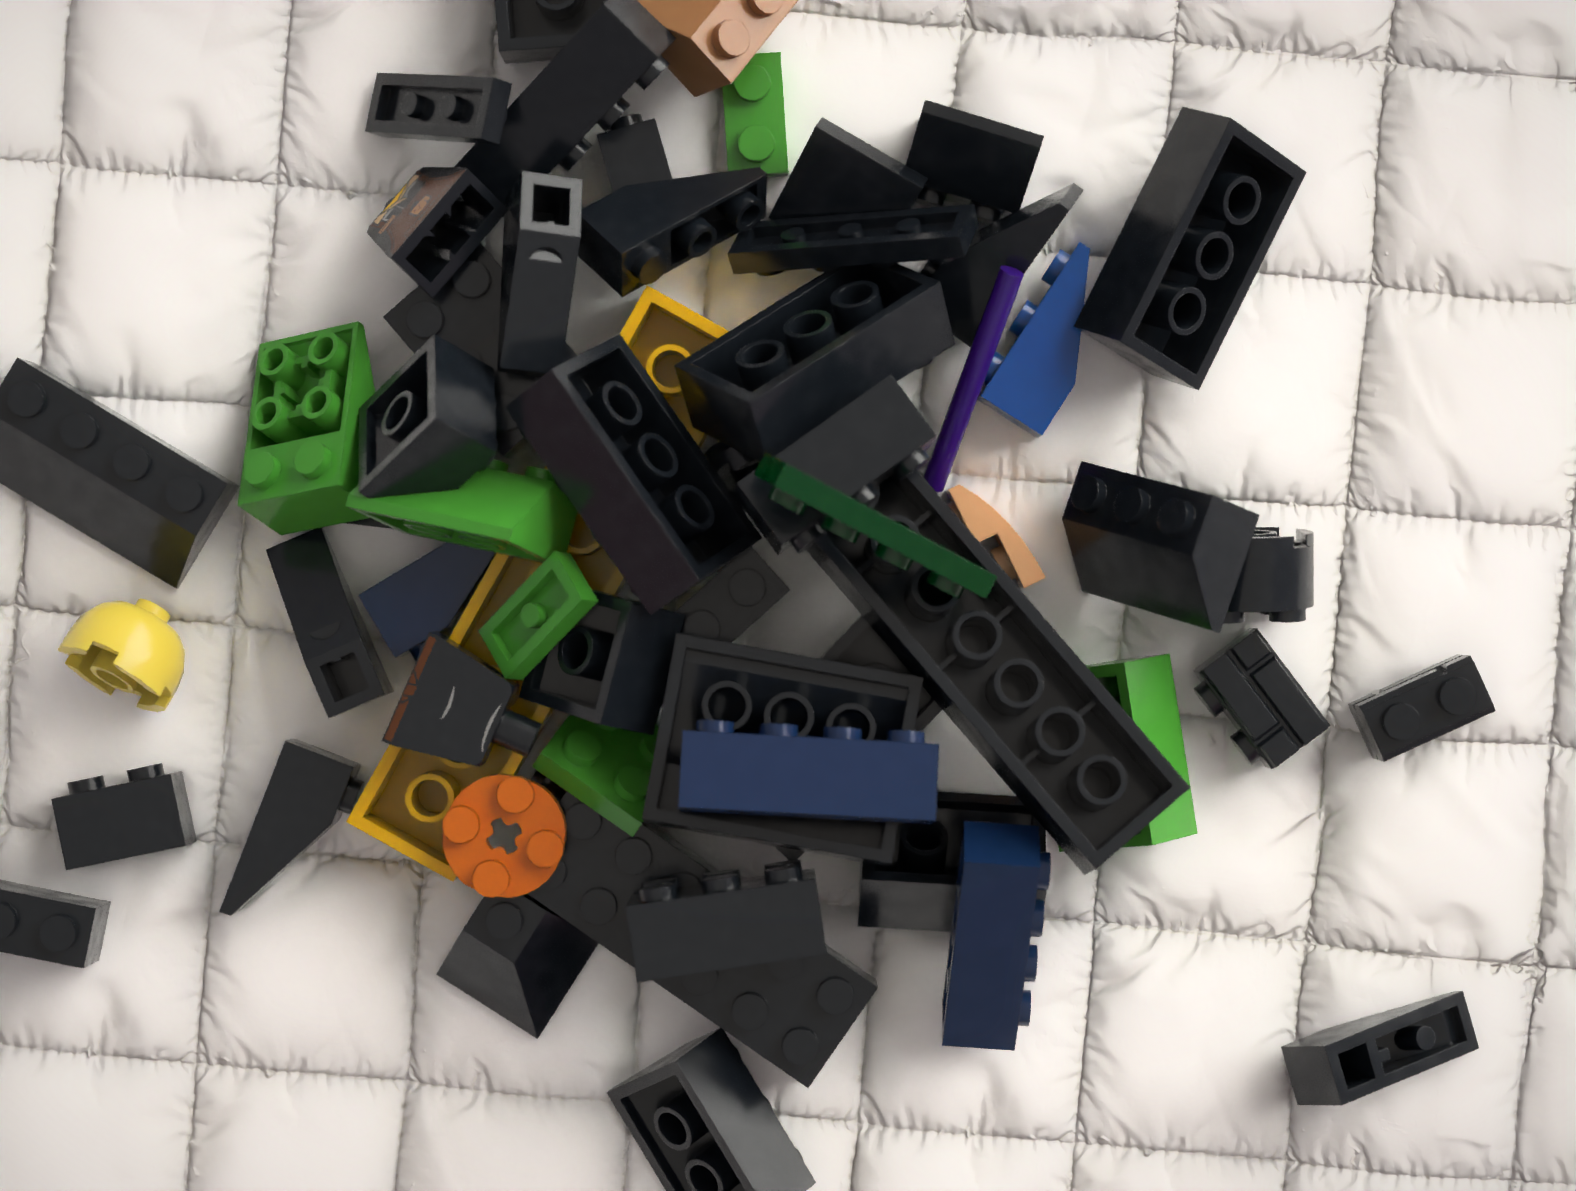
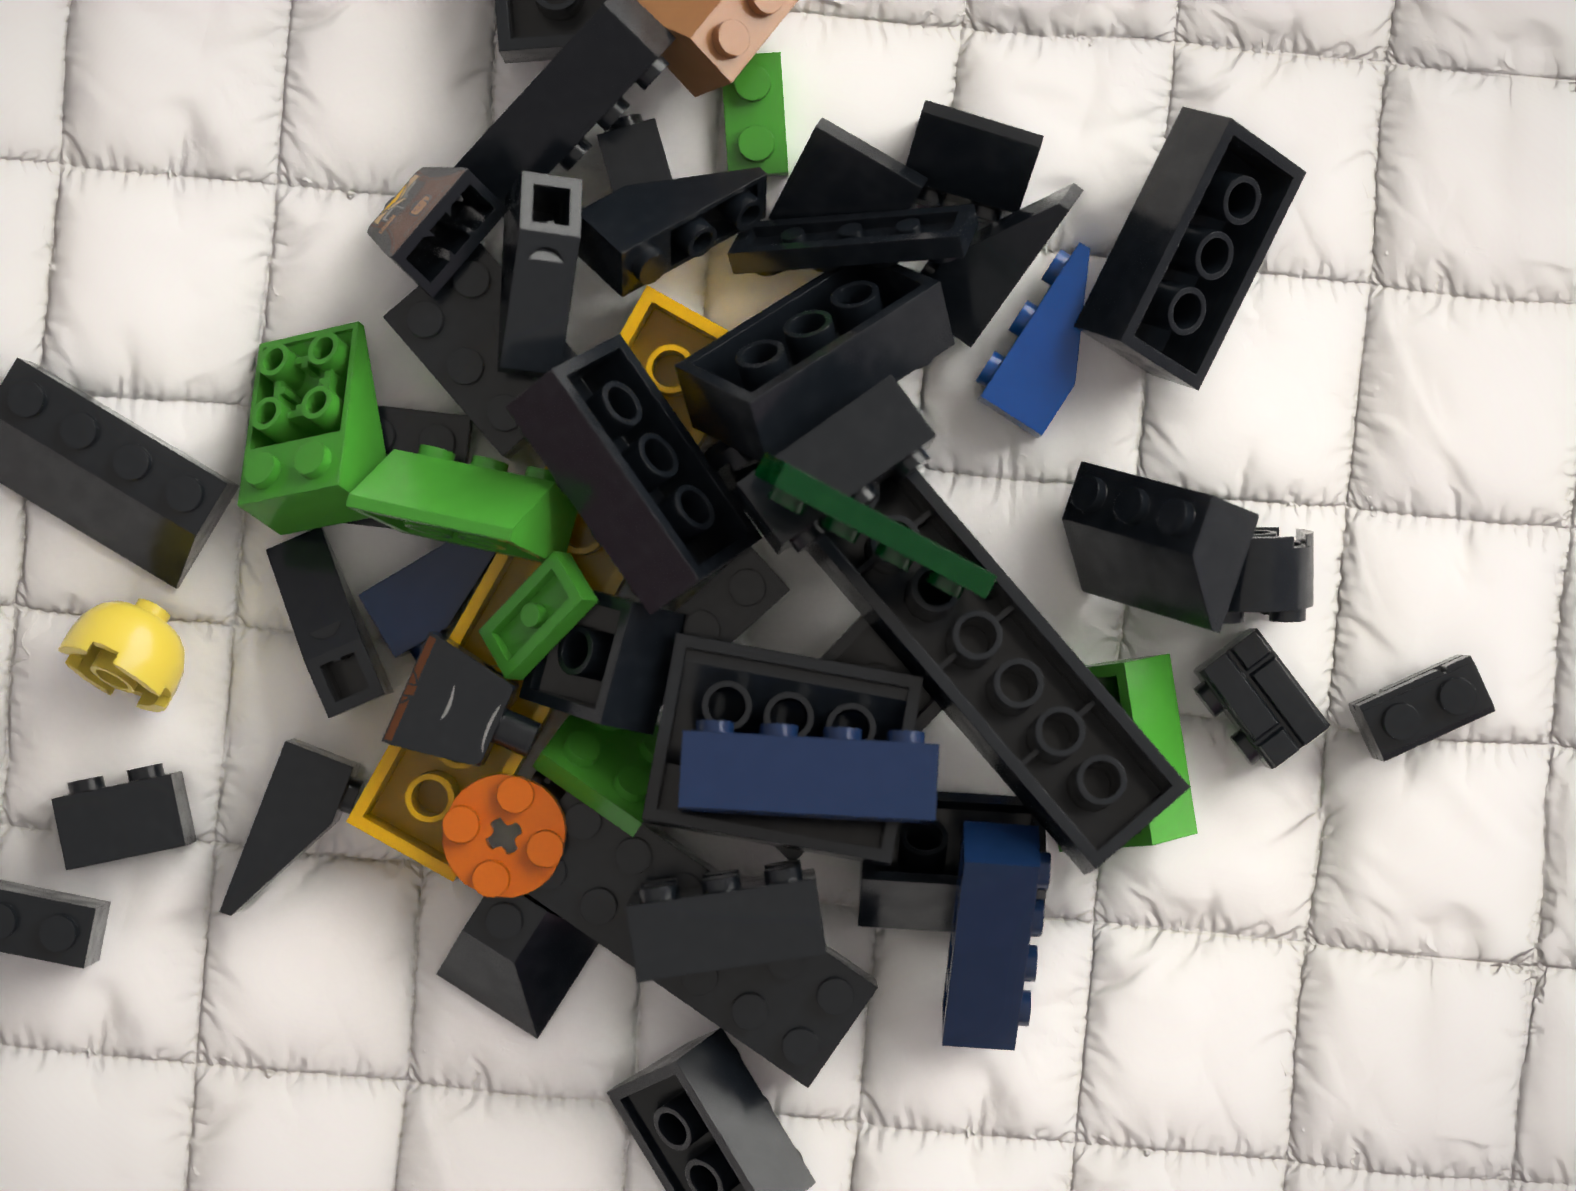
(428, 424): black slope -> none
(439, 107): black plate -> none
(972, 376): dark purple bar -> none
(985, 522): light nougat slope -> none
(1379, 1050): black slope -> none

